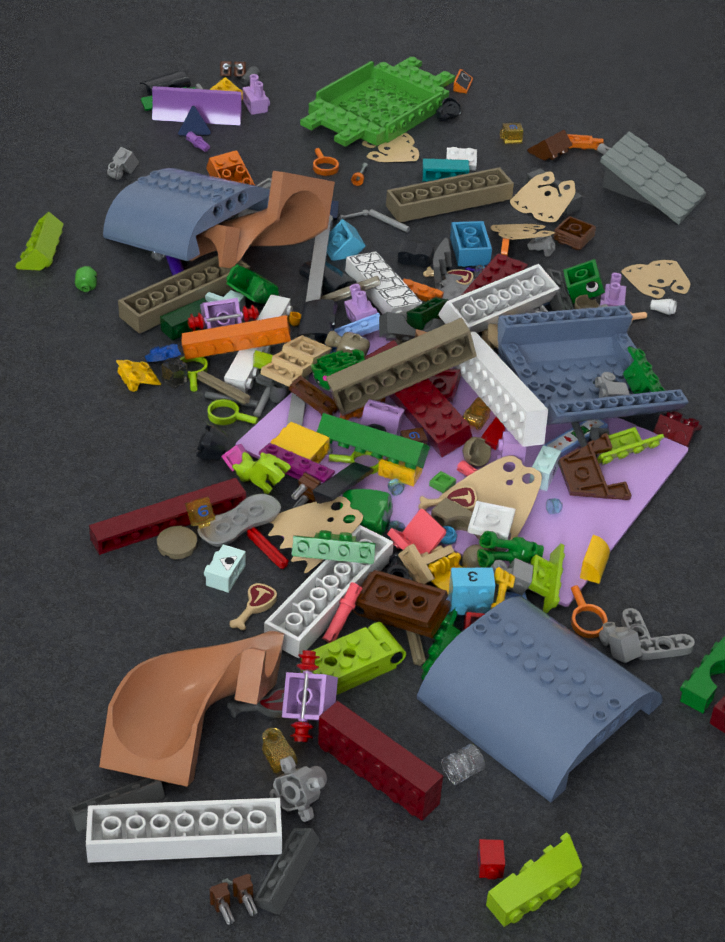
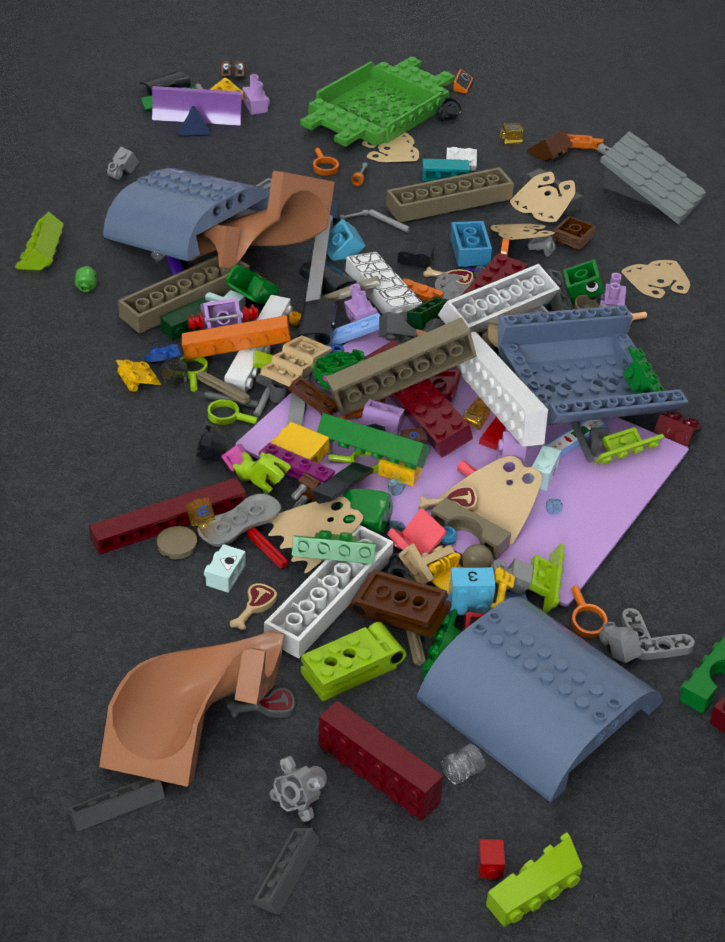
(183, 830): white brick -> none
(197, 141): medium lavender axle -> none
(229, 167): orange slope -> none
(241, 889): reddish brown piece -> none
(246, 77): dark grey cone -> none
(275, 748): clear yellow piece -> none
(307, 695): lavender brick -> none
(342, 613): coral pin -> none
(347, 342): dark tan piece -> none
(441, 259): dark grey slope -> none
(442, 482): bright green tile -> none
(476, 452): dark tan hair -> none
(491, 518): white plate -> none
(518, 548): green piece -> none
(584, 475): reddish brown wing -> none
(595, 560): yellow brick -> none
(608, 387): light grey brick -> none
(665, 306): white cone -> none

